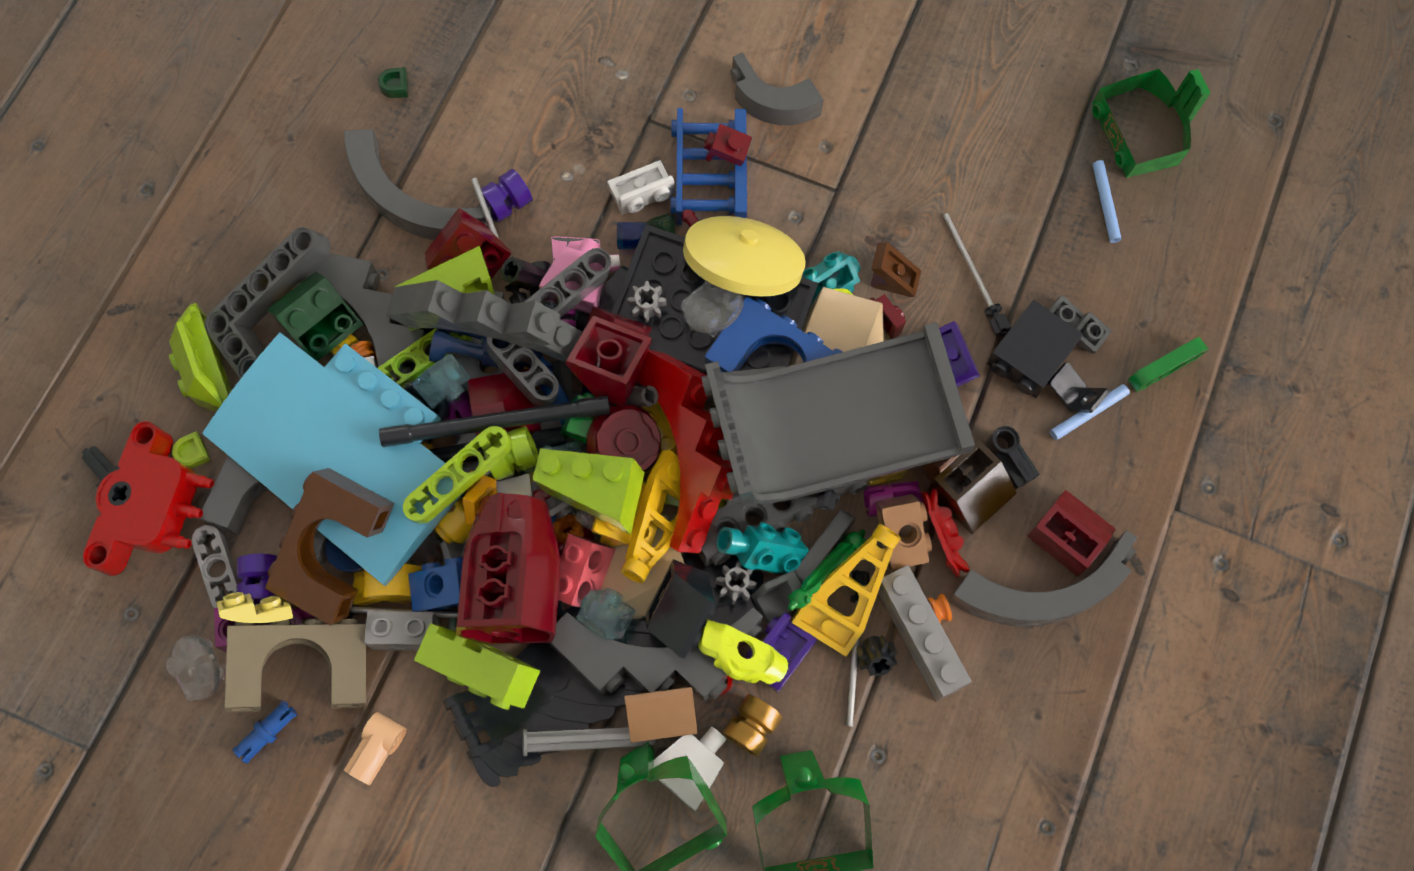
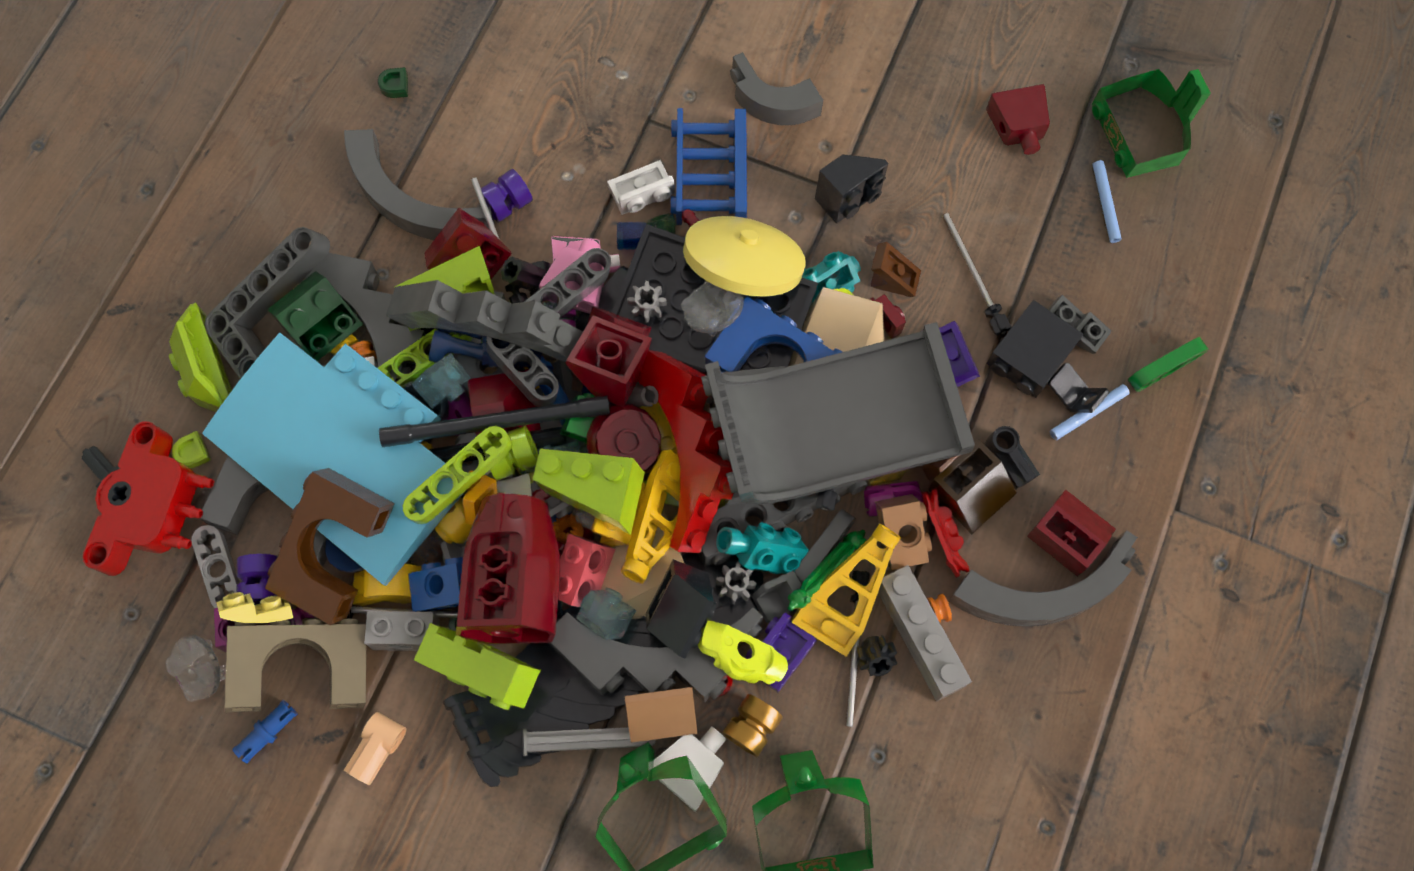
(727, 145): dark red bracket -> none
(849, 184): none -> black slope
(1020, 116): none -> dark red torso

